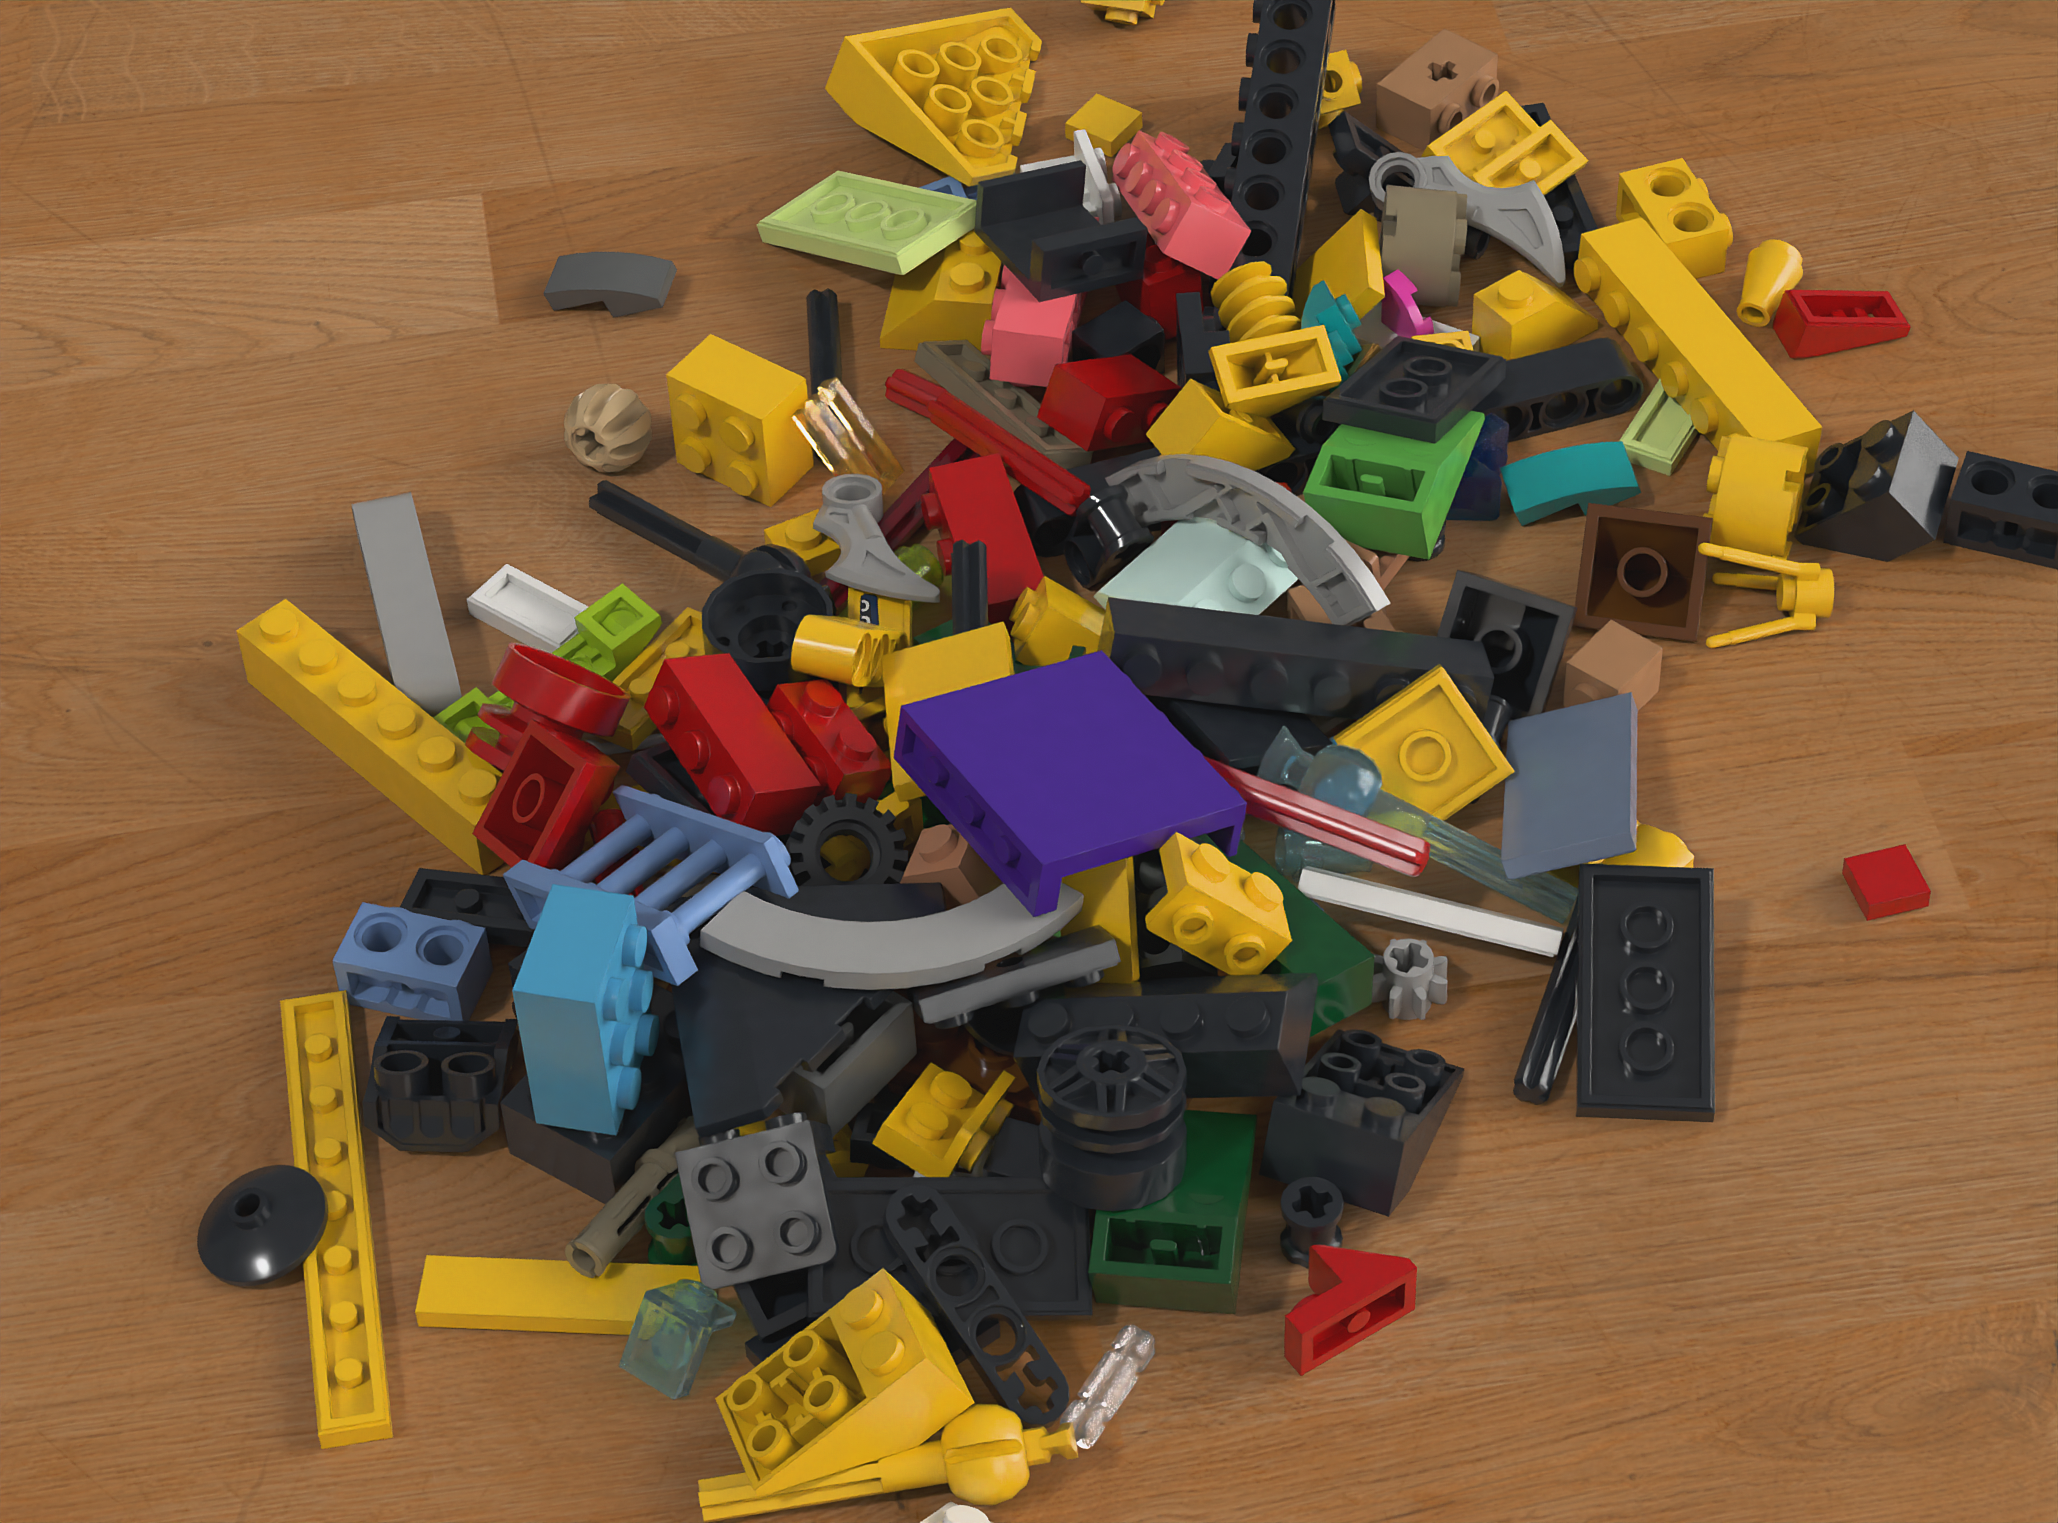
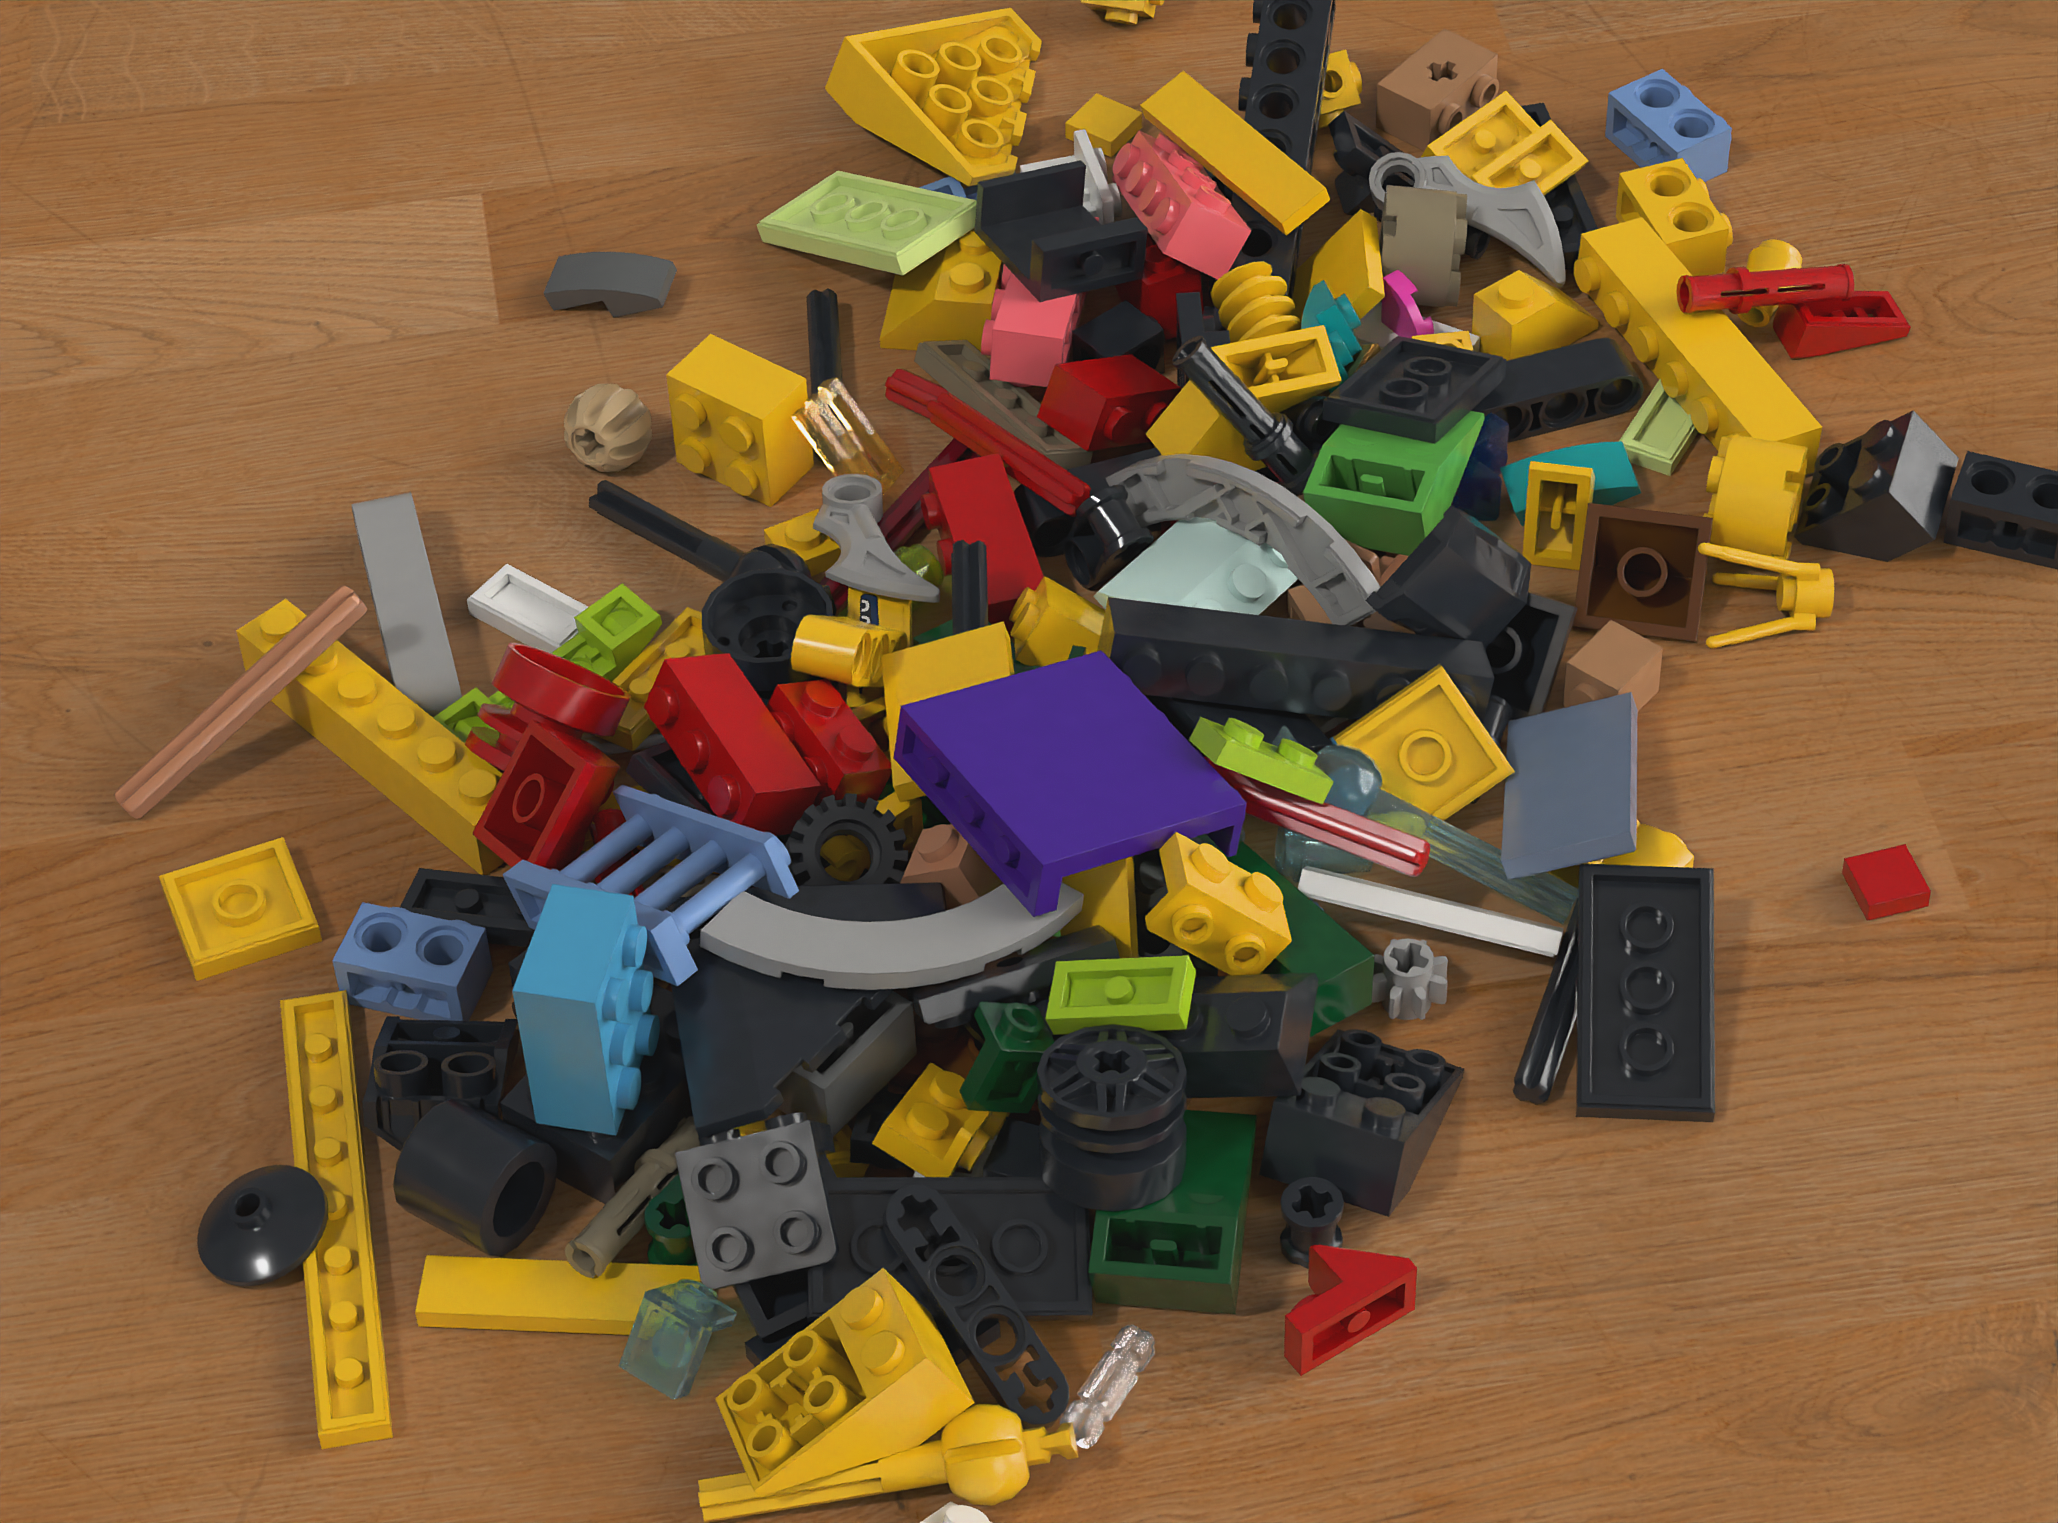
(240, 702): none -> nougat axle
(240, 908): none -> yellow tile
(475, 1176): none -> black piece
(1008, 1061): none -> dark green bracket
(1121, 991): none -> lime plate
(1235, 153): none -> yellow tile
(1243, 751): none -> lime plate
(1265, 433): none -> black pin
(1456, 583): none -> black slope
(1556, 514): none -> yellow slope
(1663, 122): none -> medium blue brick
(1706, 293): none -> red pin

